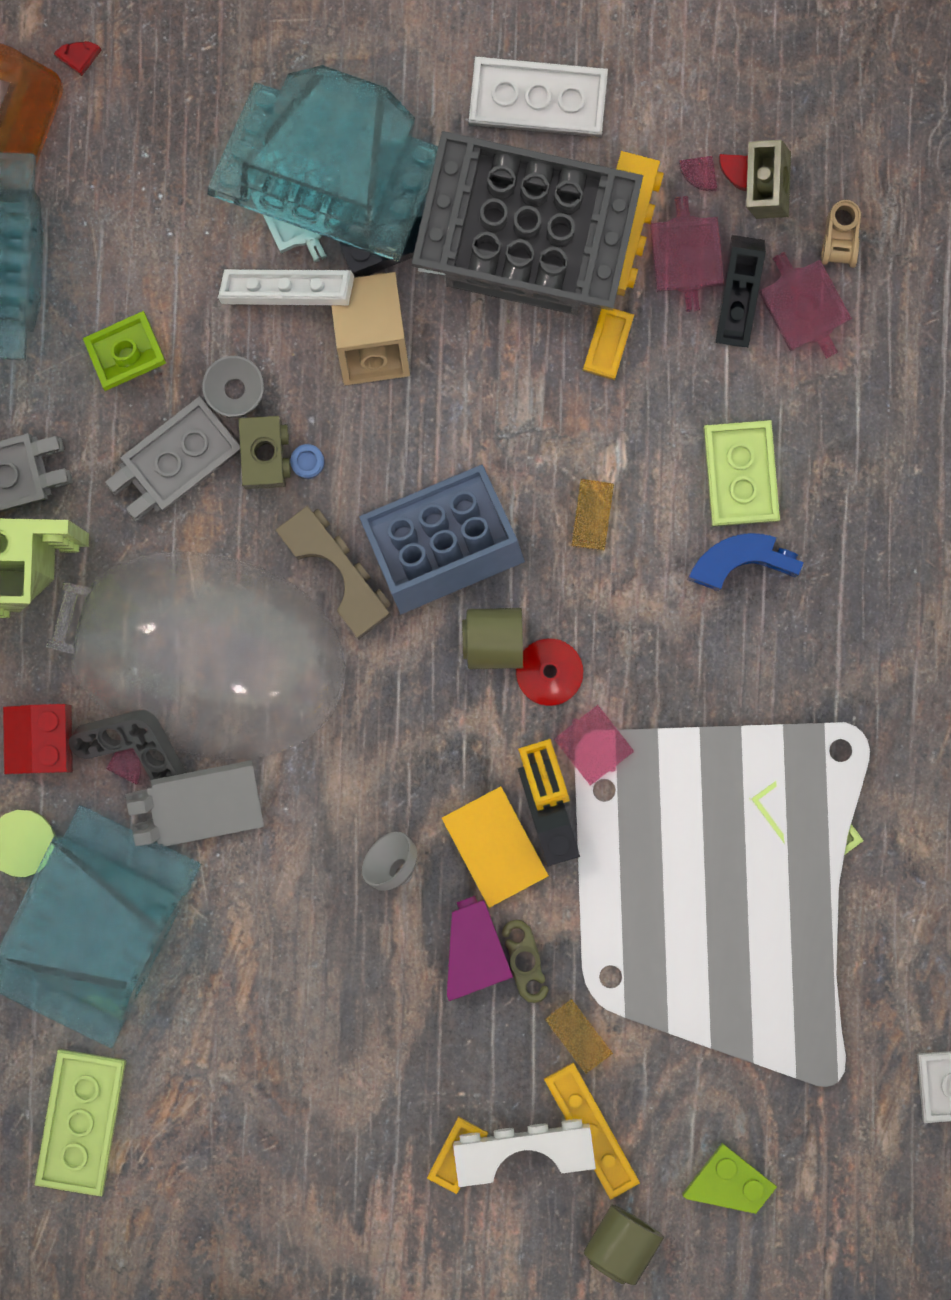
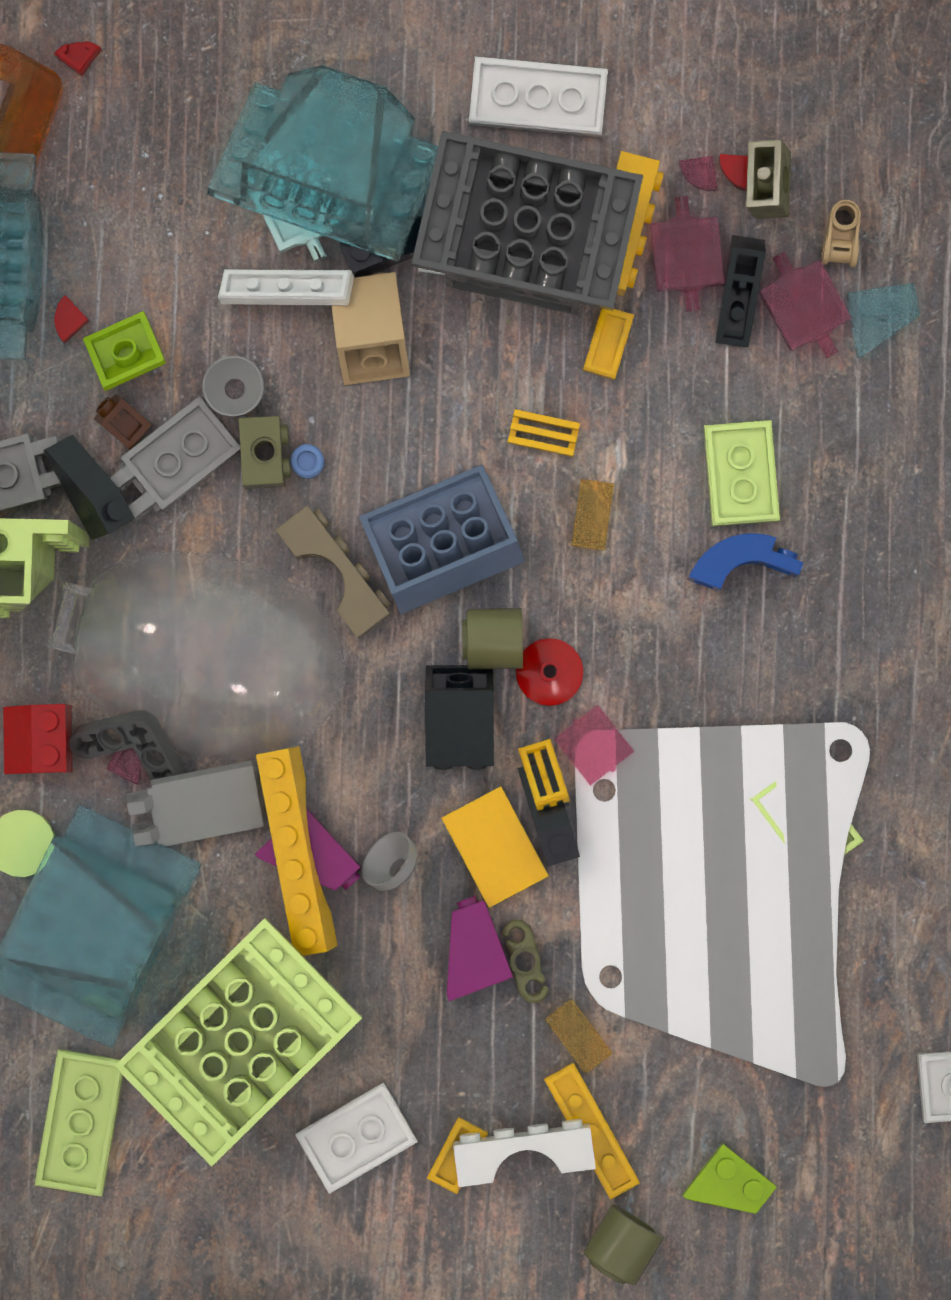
(68, 319): none -> red tile
(88, 488): none -> black slope
(121, 420): none -> reddish brown bracket
(238, 1042): none -> yellowish green wedge
(285, 803): none -> yellow arch
(332, 861): none -> magenta slope
(356, 1137): none -> white tile
(459, 717): none -> black slope
(515, 426): none -> yellow tile
(880, 314): none -> clear light blue wing

